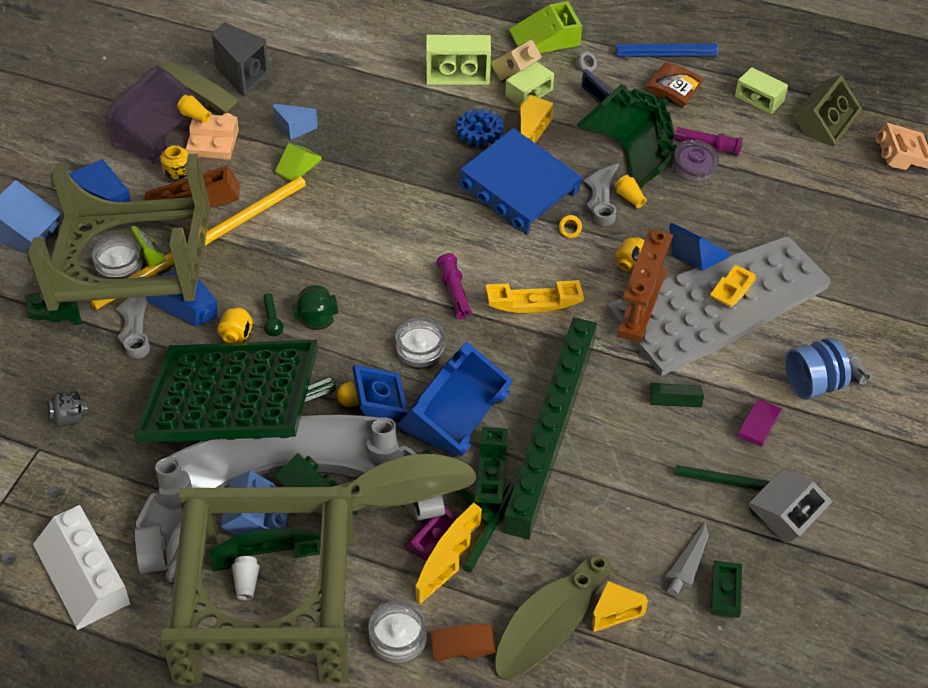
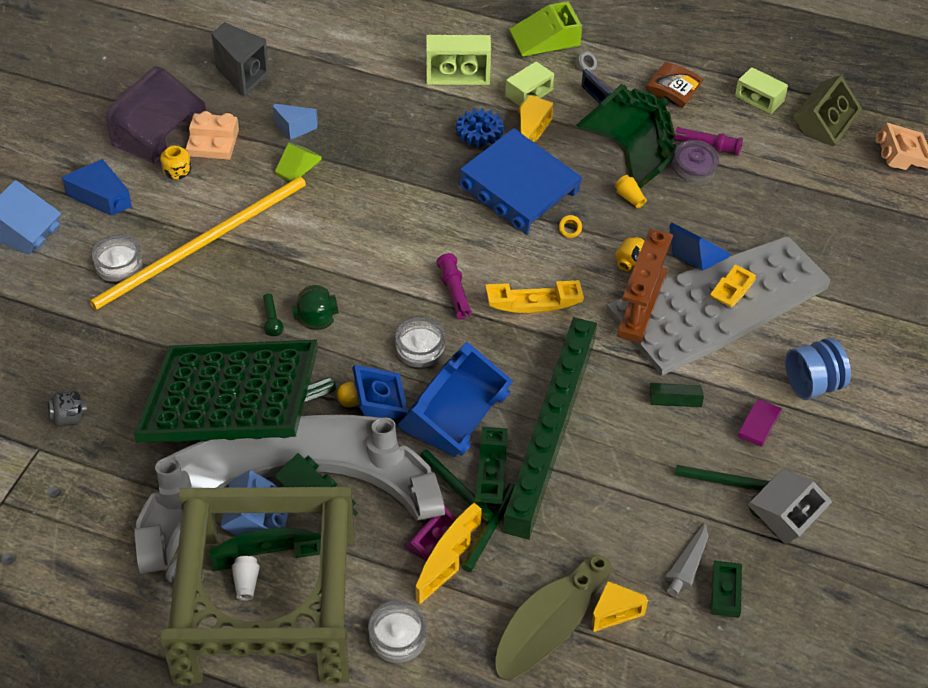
(38, 310): dark green wing -> none
(80, 568): white slope -> none
(84, 209): olive arch -> none
(133, 312): light grey piece -> none
(148, 247): lime slope -> none
(192, 108): yellow cone -> none
(194, 312): blue slope -> none
(205, 89): olive slope -> none
(220, 185): dark orange slope -> none
(235, 325): yellow head -> none
(409, 481): olive plant -> none
(463, 640): dark orange slope -> none
(522, 57): tan torso -> none
(600, 202): light grey piece -> none
(632, 50): blue axle -> none
(857, 367): light grey pin -> none

